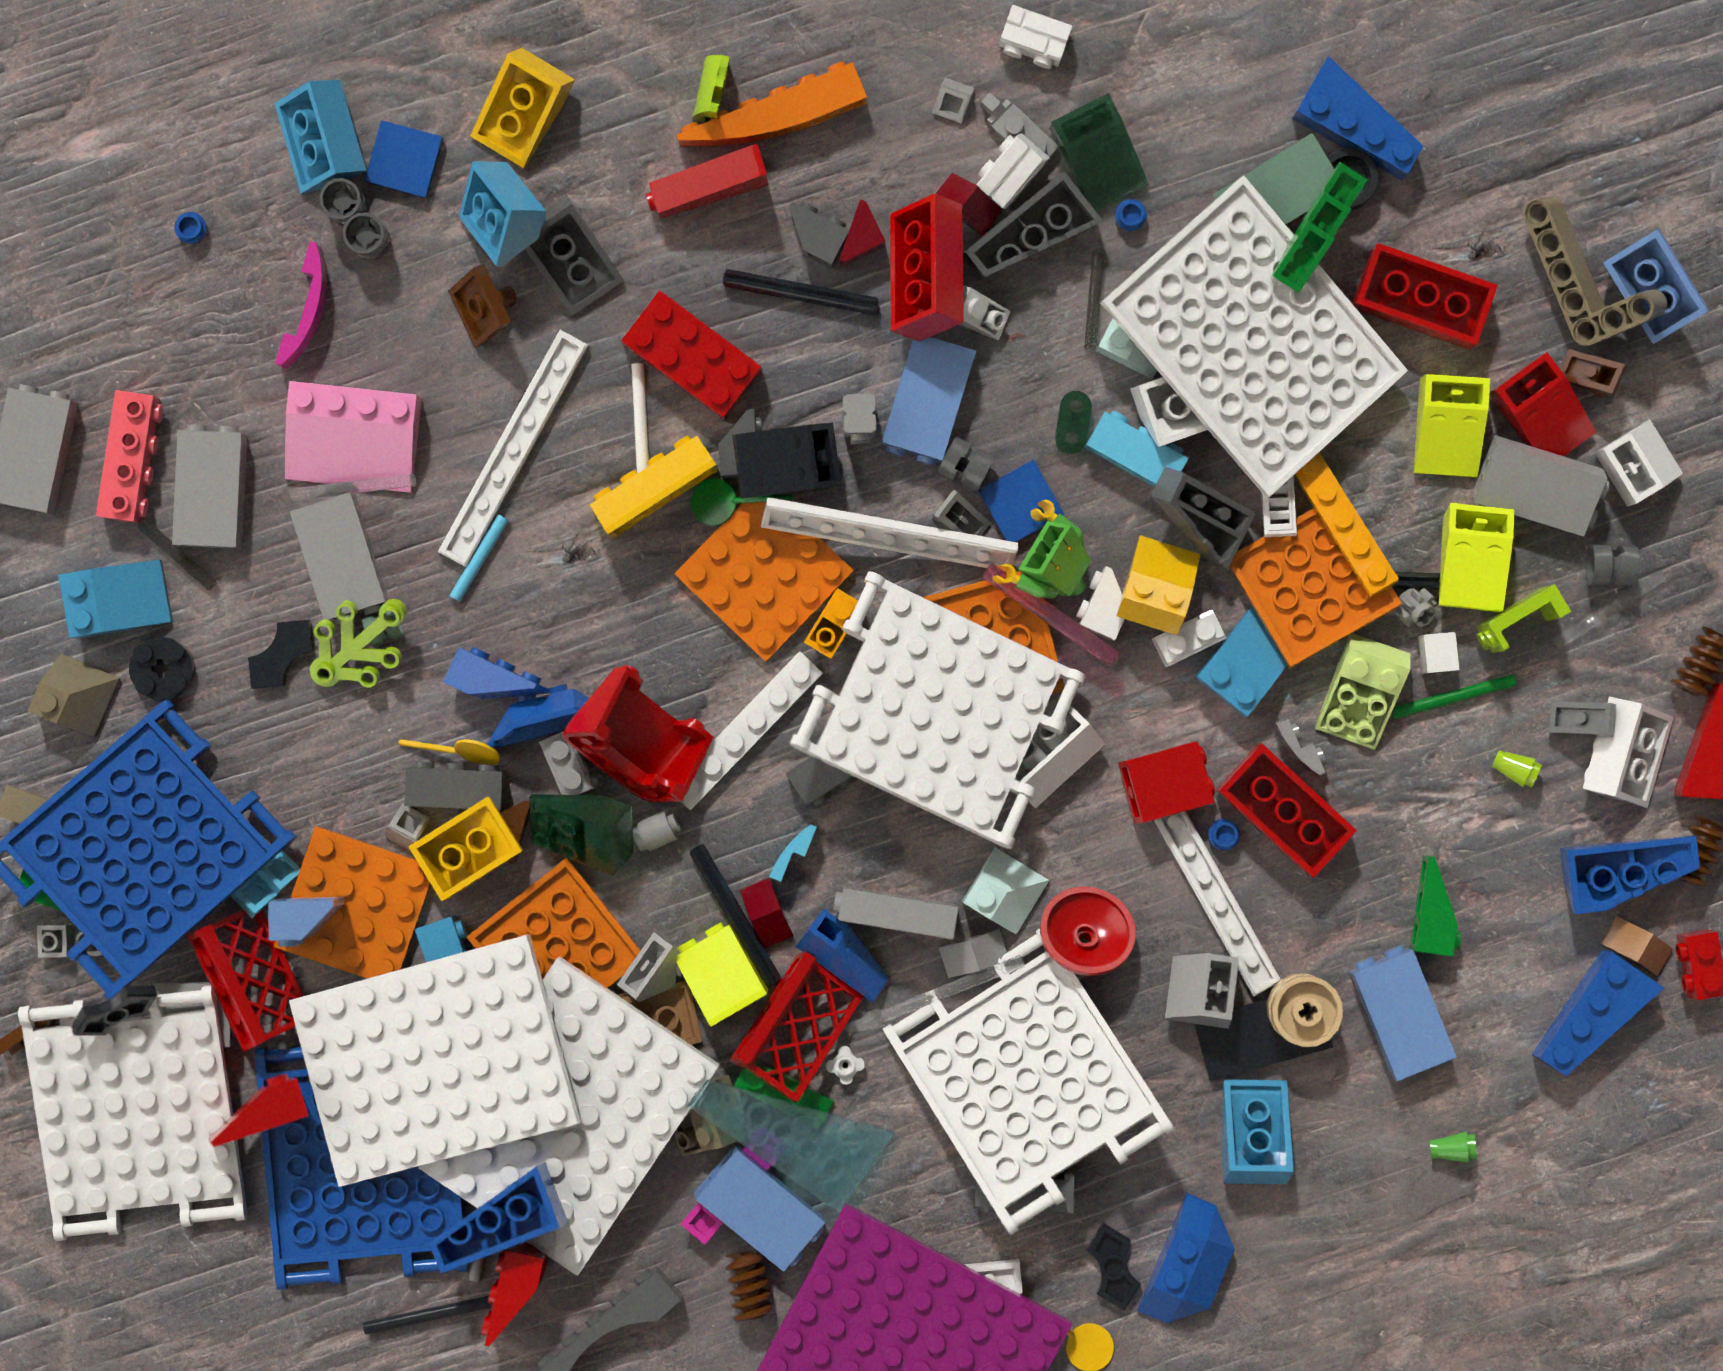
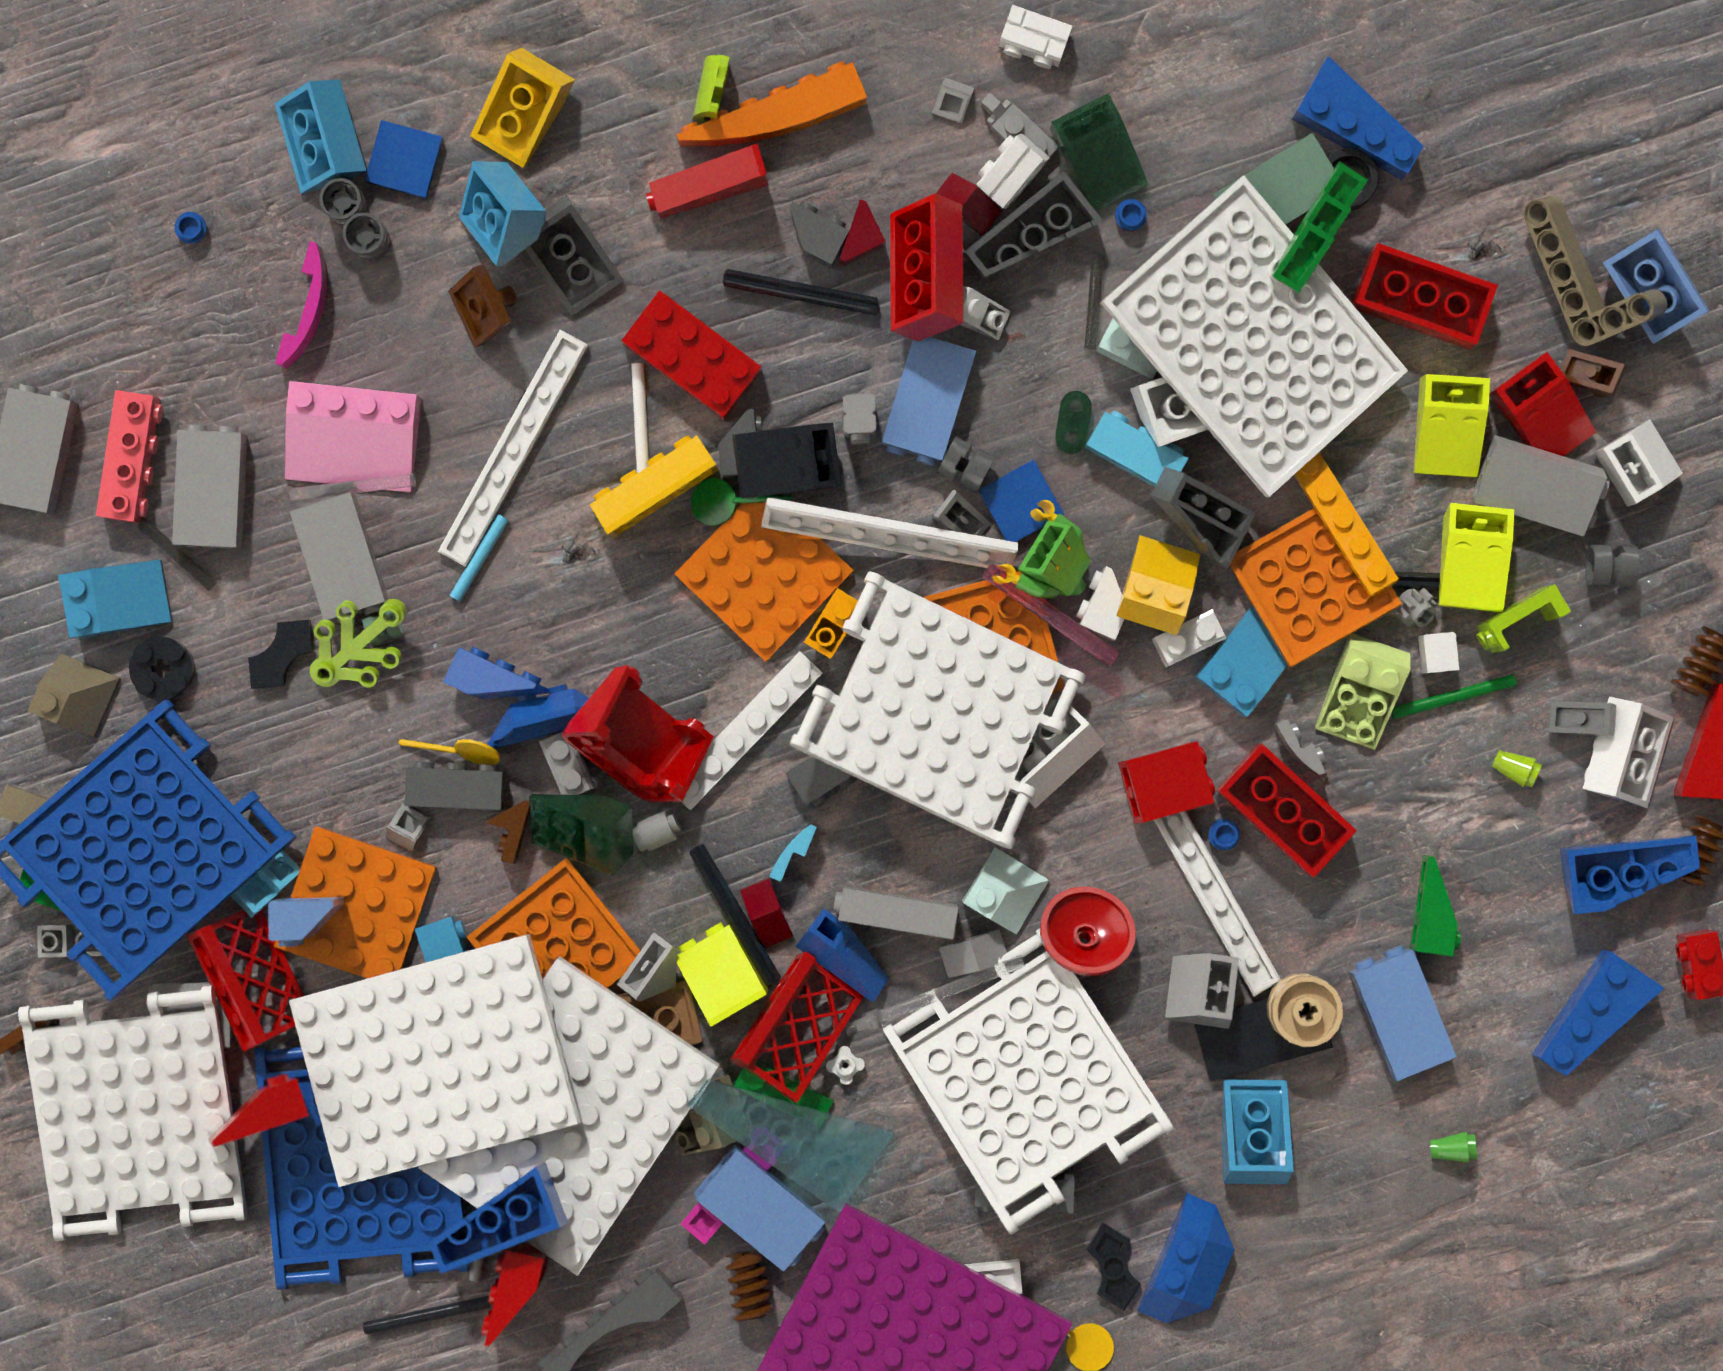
(101, 1017): black tile -> none
(465, 849): yellow slope -> none
(1285, 529): white slope -> none
(1637, 945): medium nougat slope -> none

